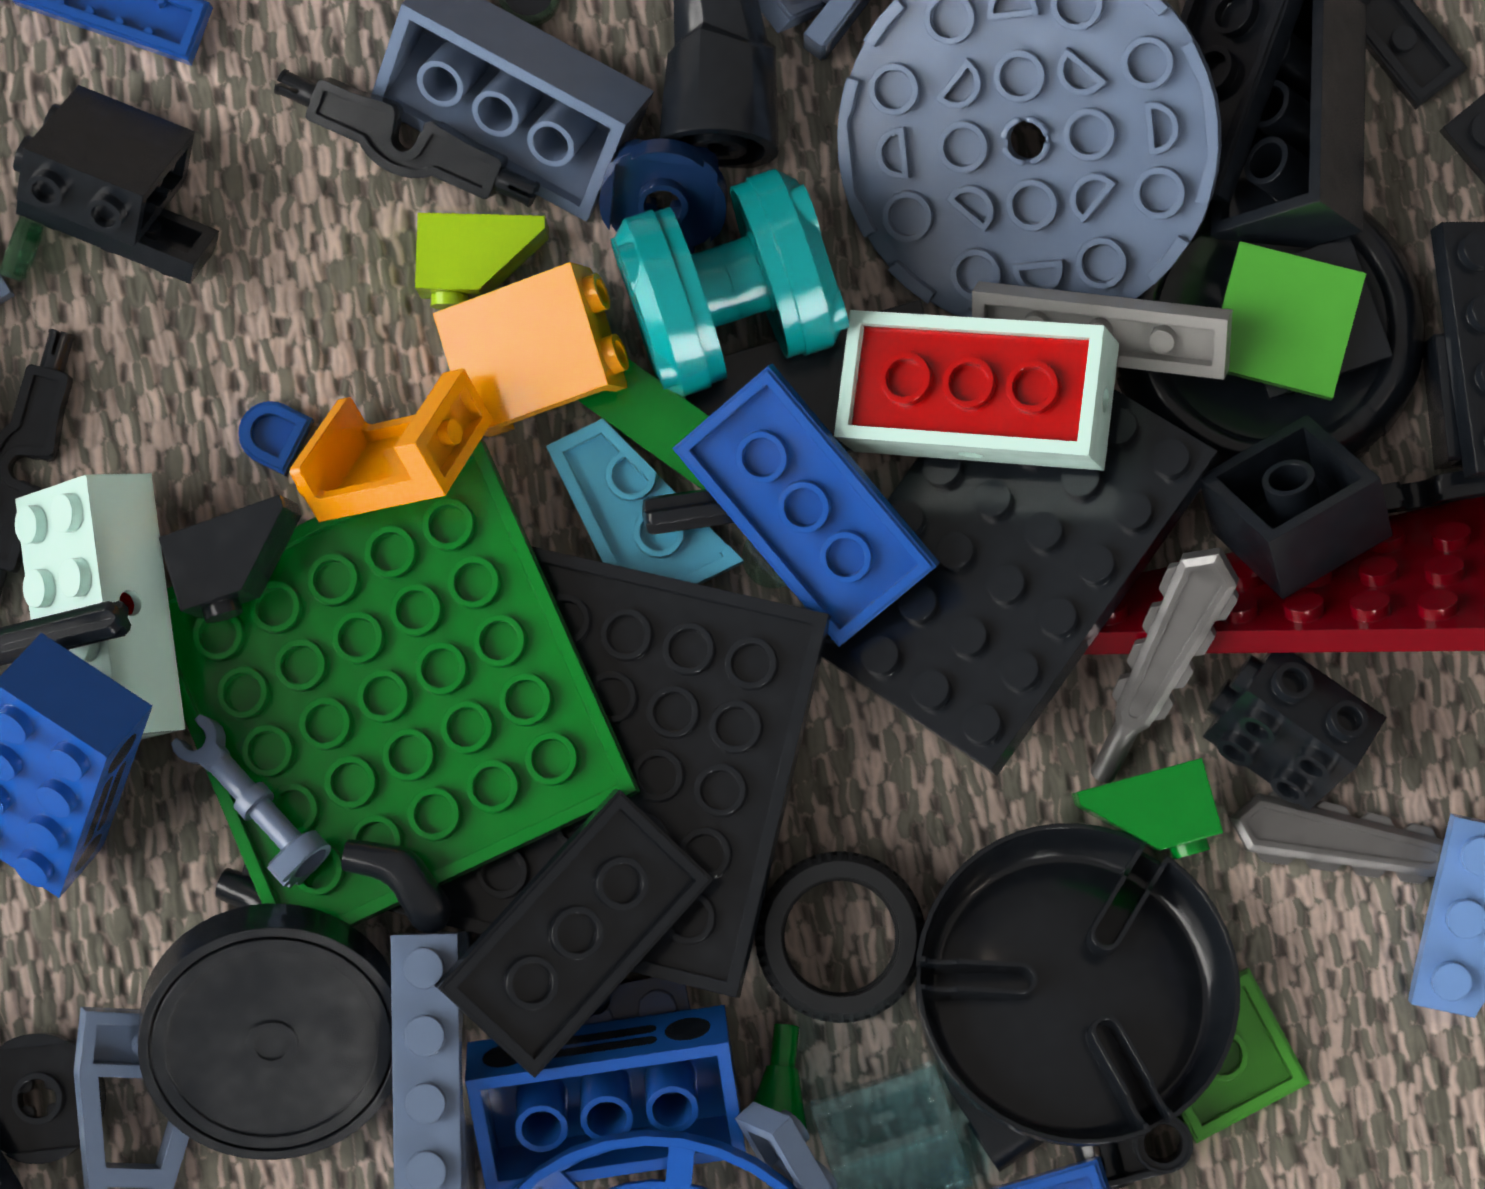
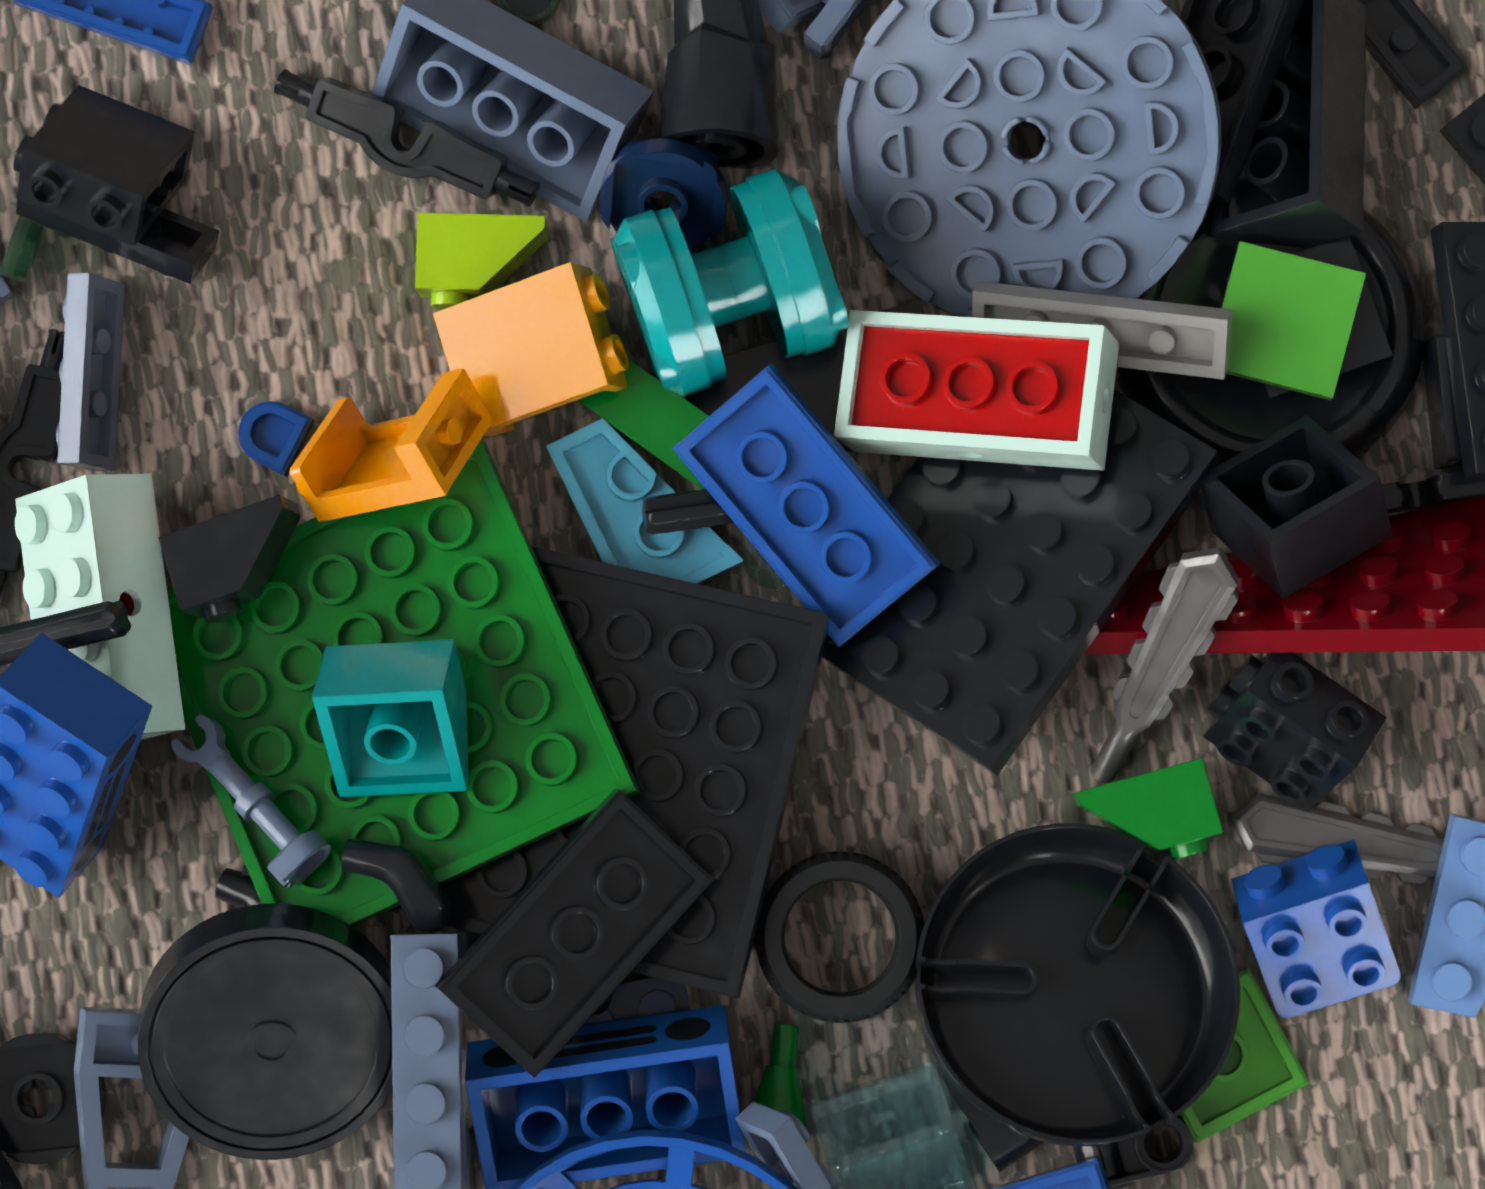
(90, 372): none -> sand blue plate
(394, 717): none -> teal slope
(1316, 929): none -> blue bracket

